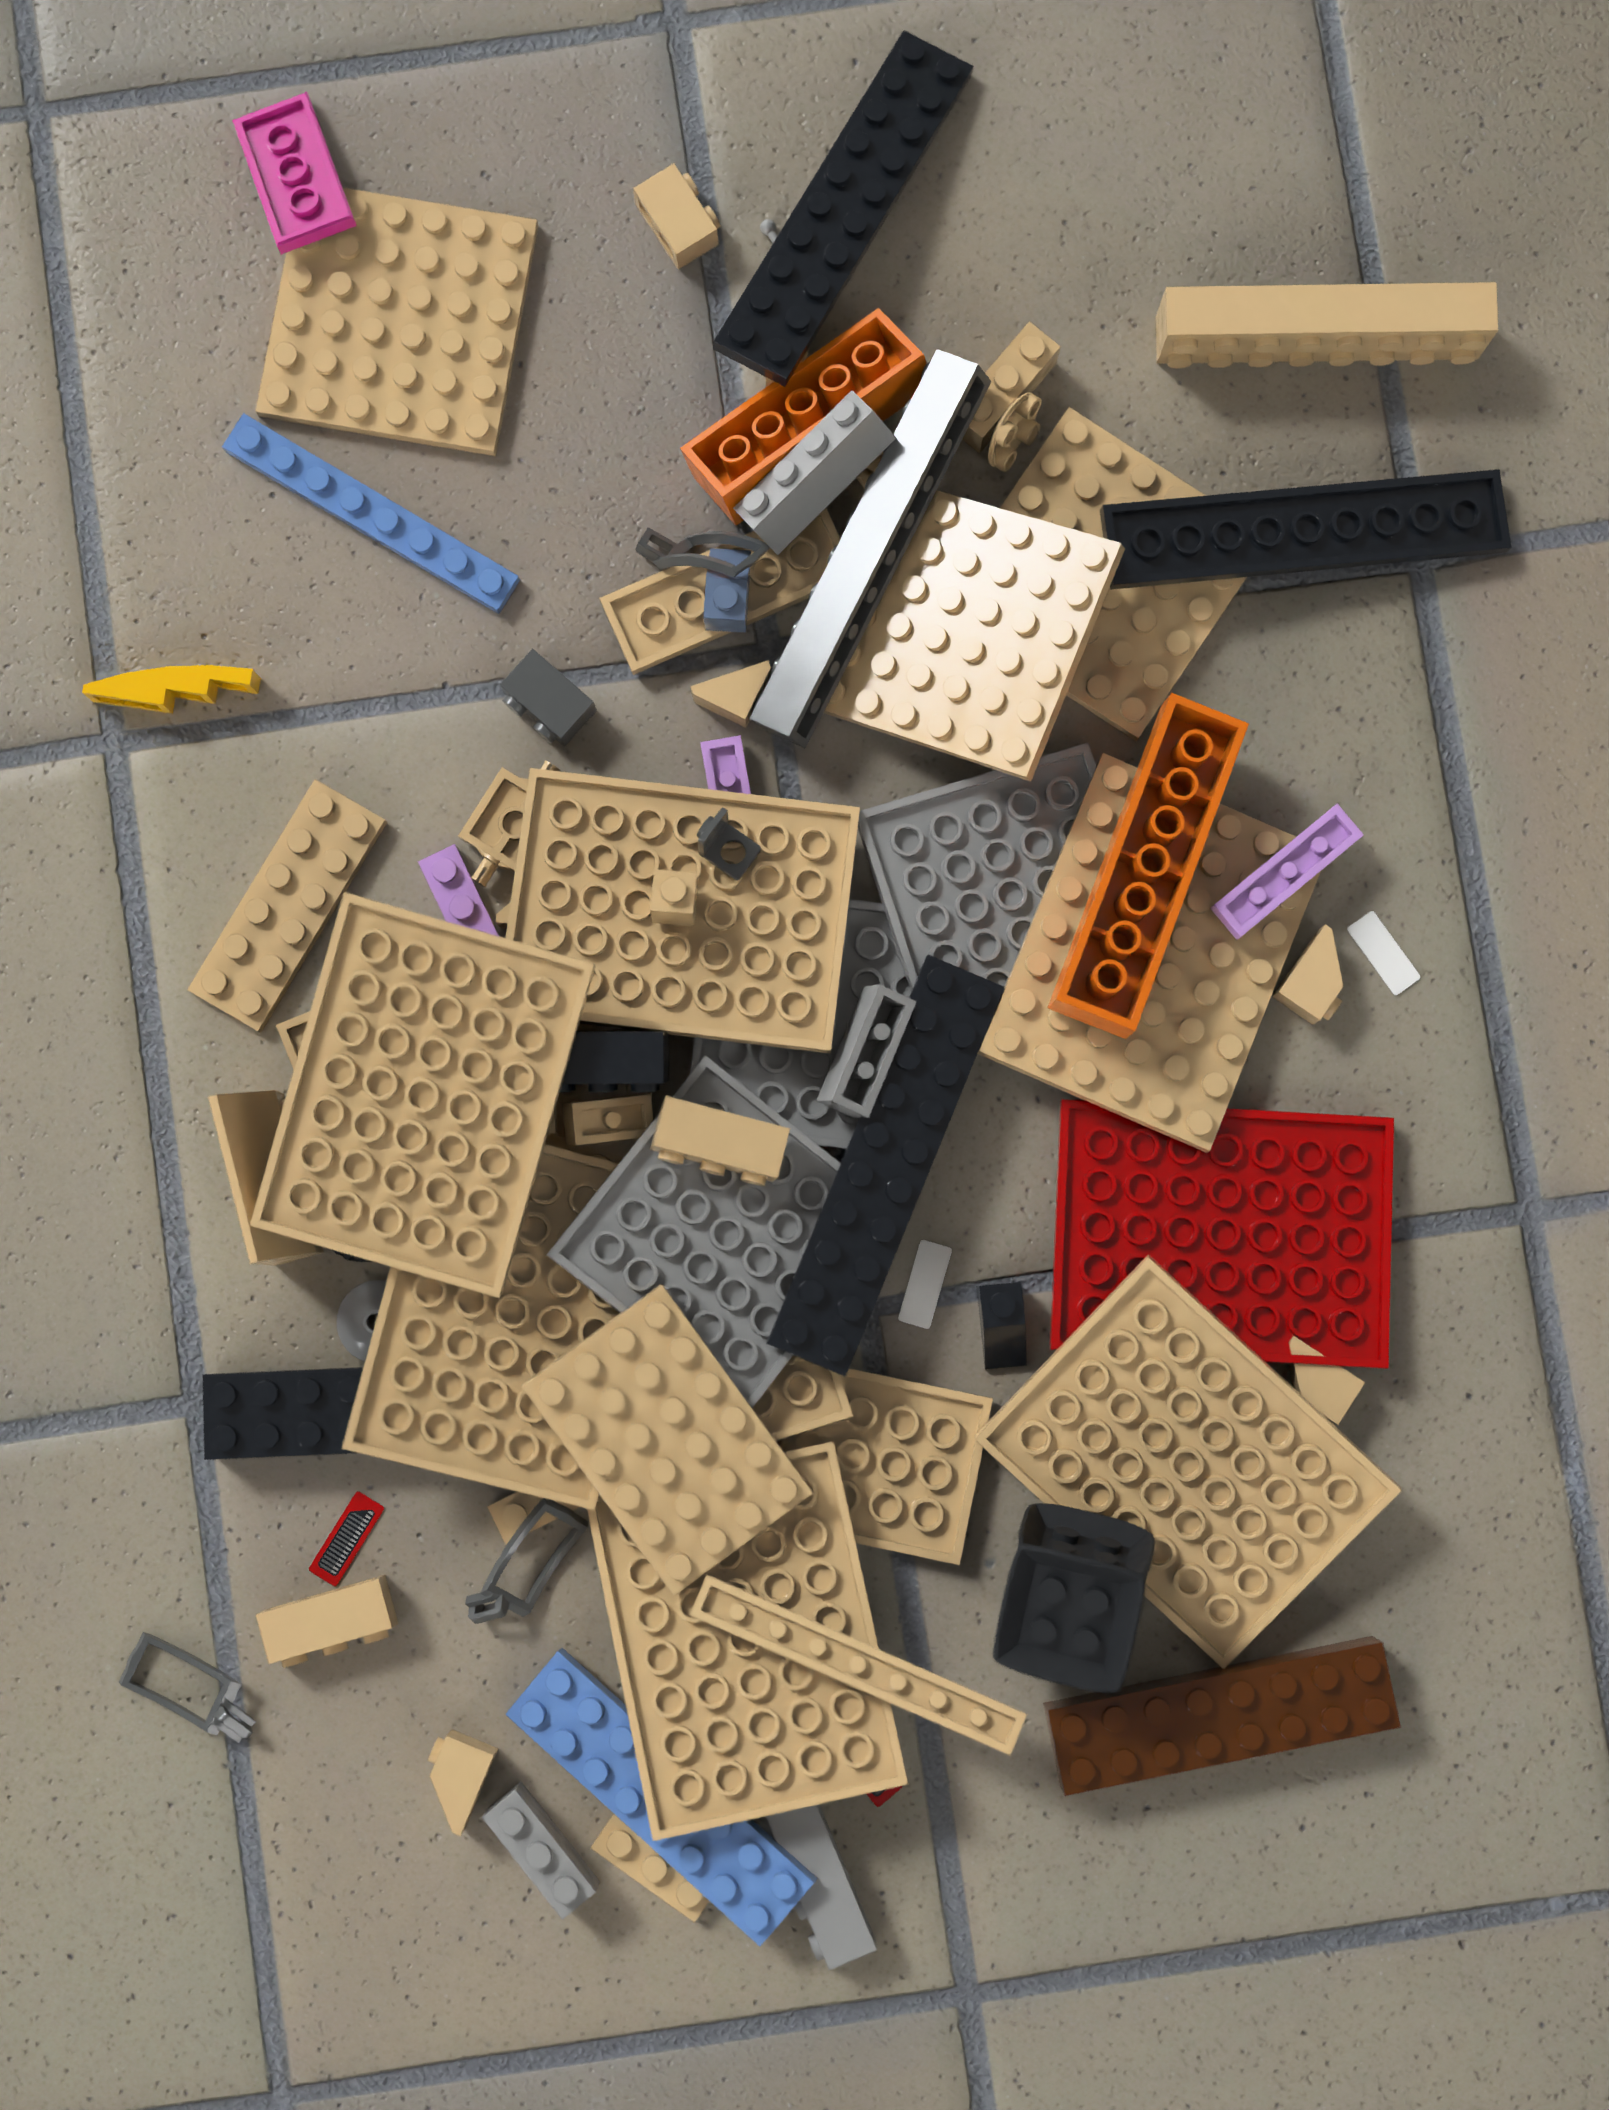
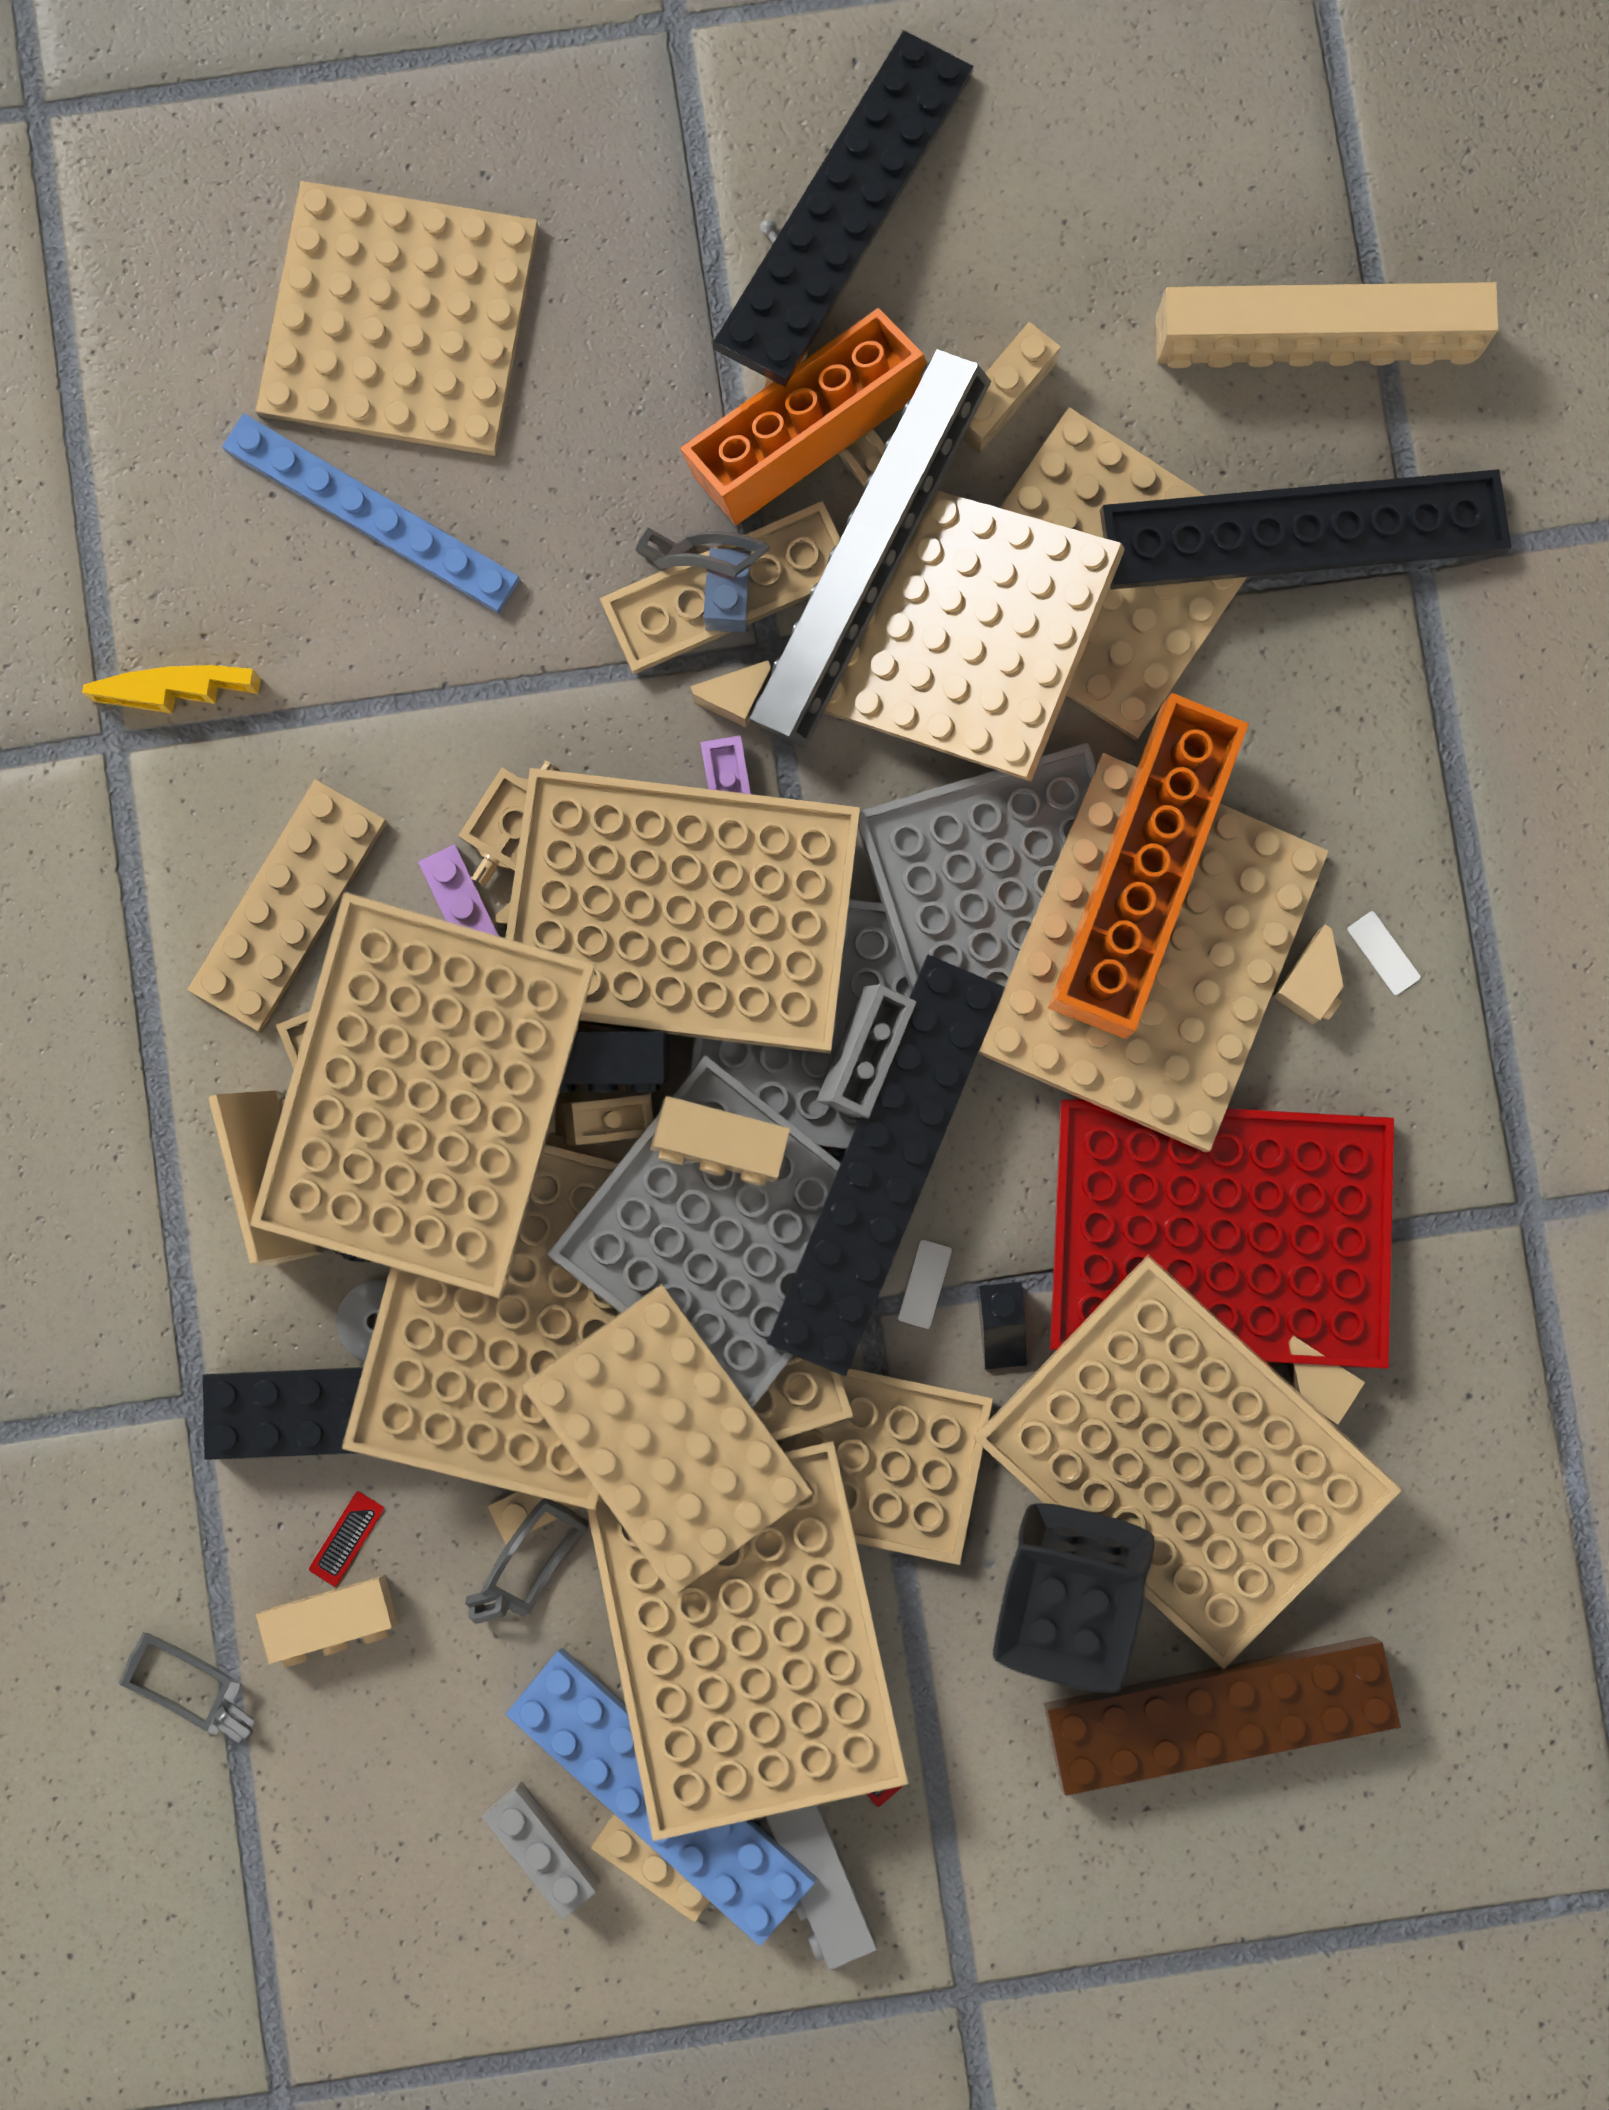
(294, 173): dark pink tile -> none
(459, 1775): tan slope -> none
(547, 698): dark grey brick -> none
(674, 897): tan brick -> none
(676, 215): tan brick -> none
(715, 834): dark grey bracket -> none
(815, 472): light grey brick -> none
(858, 1664): tan plate -> none
(1014, 427): tan dish -> none
(1286, 871): lavender plate -> none

